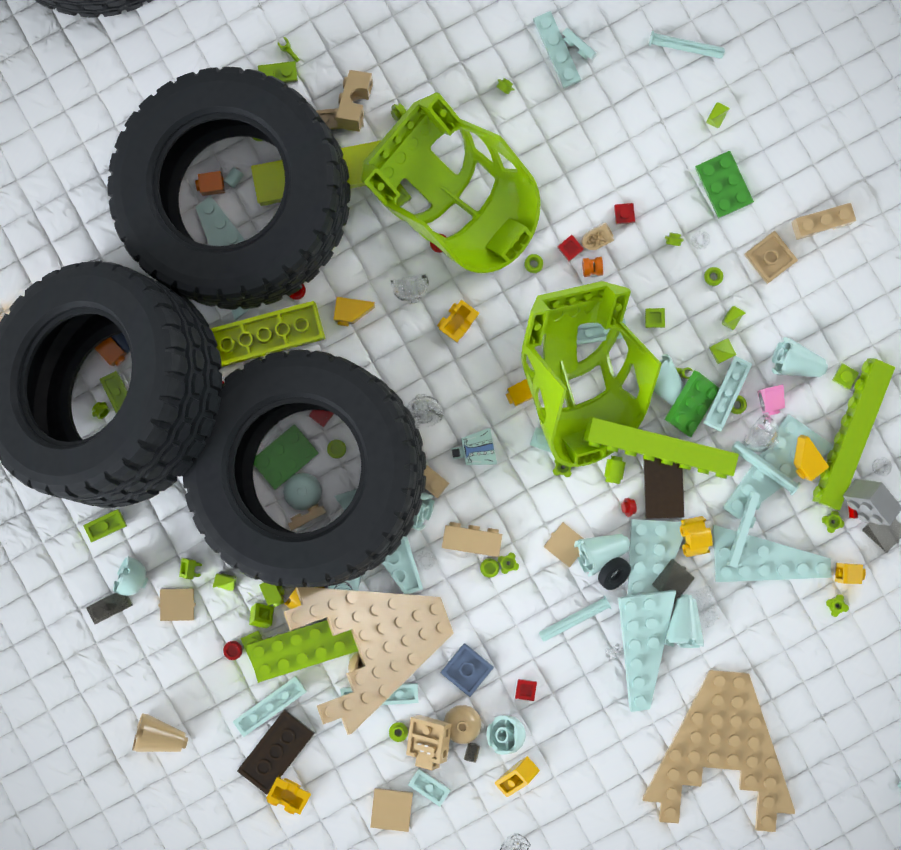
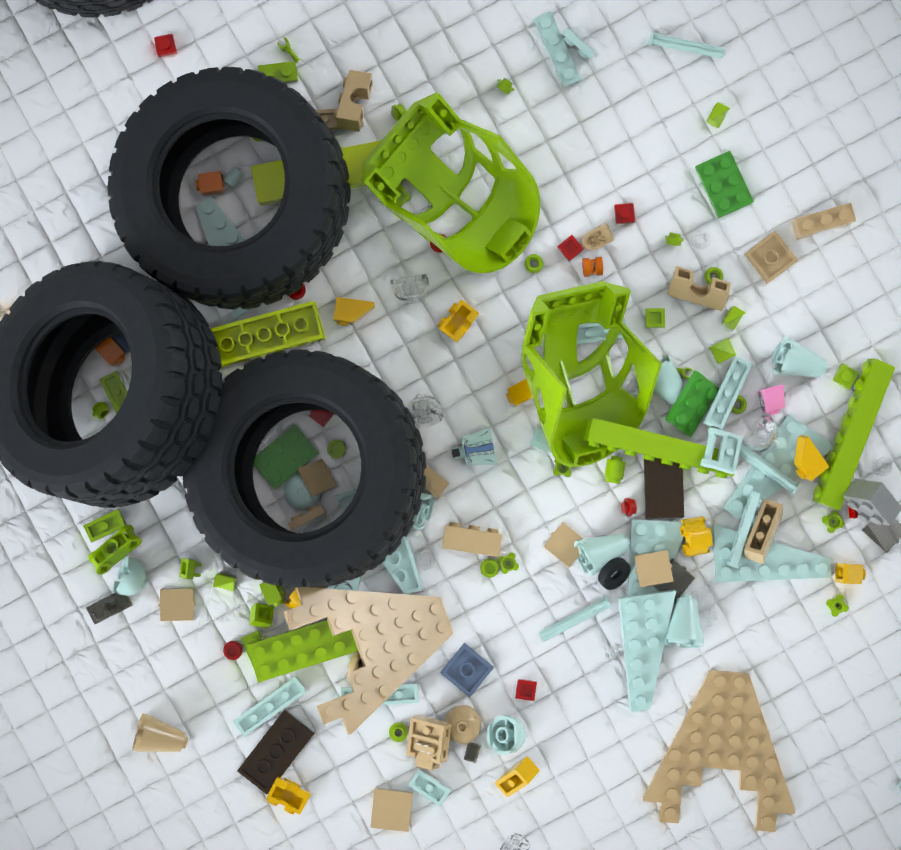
(104, 557): none -> lime piece
(165, 45): none -> red plate
(317, 477): none -> tan piece
(653, 568): none -> tan piece
(711, 296): none -> tan arch
(727, 453): none -> light aqua plate
(763, 531): none -> tan brick

